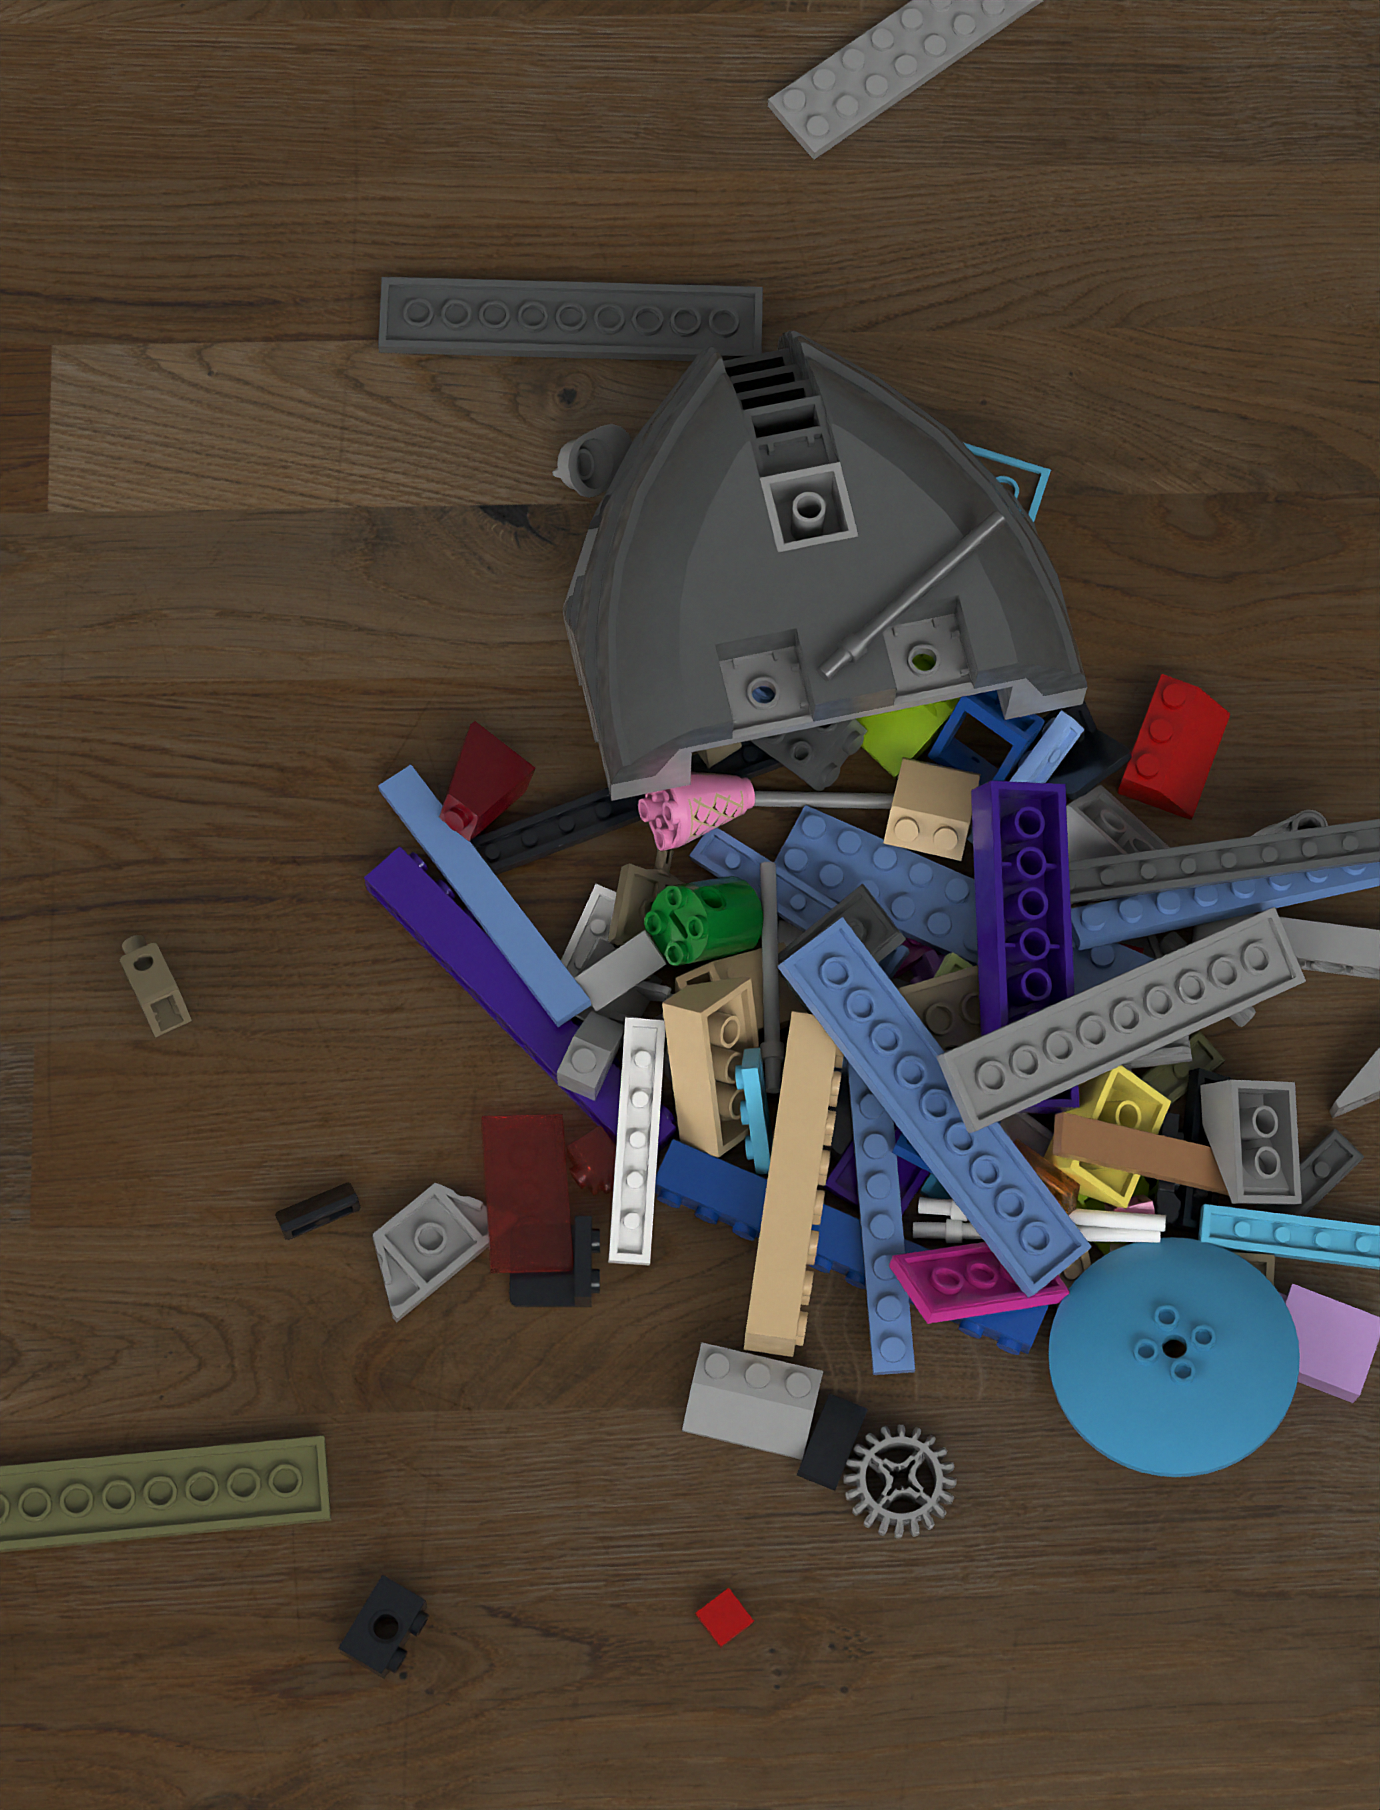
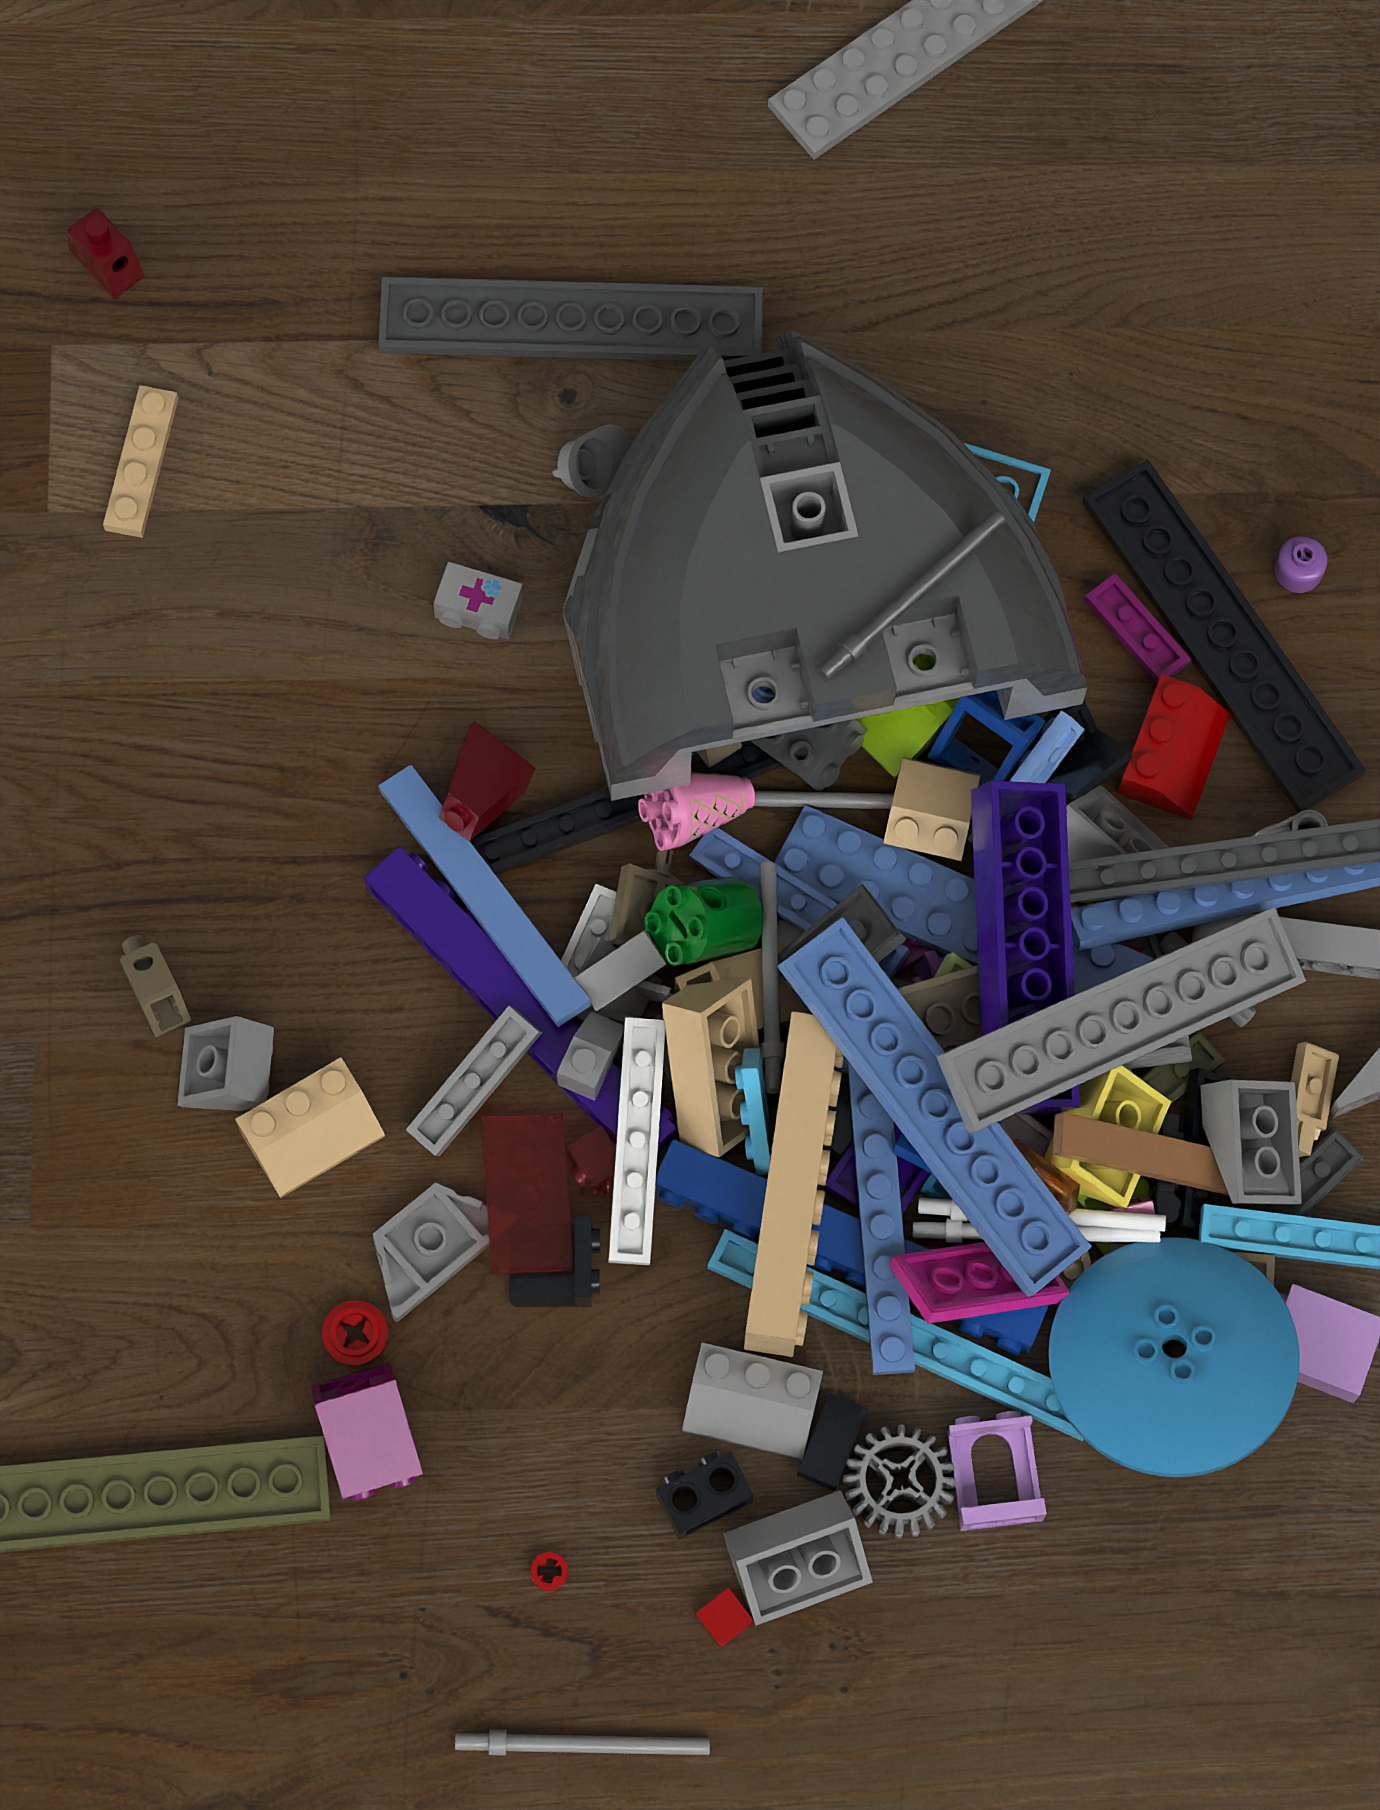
(98, 245): none -> dark red torso
(140, 461): none -> tan plate
(226, 1065): none -> light grey slope
(310, 1127): none -> tan slope
(318, 1211): black slope -> none
(352, 1314): none -> red gear
(366, 1431): none -> slope
(385, 1602): black brick -> none
(474, 1081): none -> light grey plate
(478, 601): none -> light grey brick
(499, 1742): none -> light grey bar
(557, 1581): none -> red bush
(710, 1503): none -> black brick
(798, 1557): none -> light grey slope
(932, 1346): none -> medium azure plate
(1018, 1435): none -> lavender panel
(1136, 628): none -> magenta plate
(1224, 636): none -> black plate
(1300, 564): none -> medium lavender head
(1314, 1083): none -> tan hinge

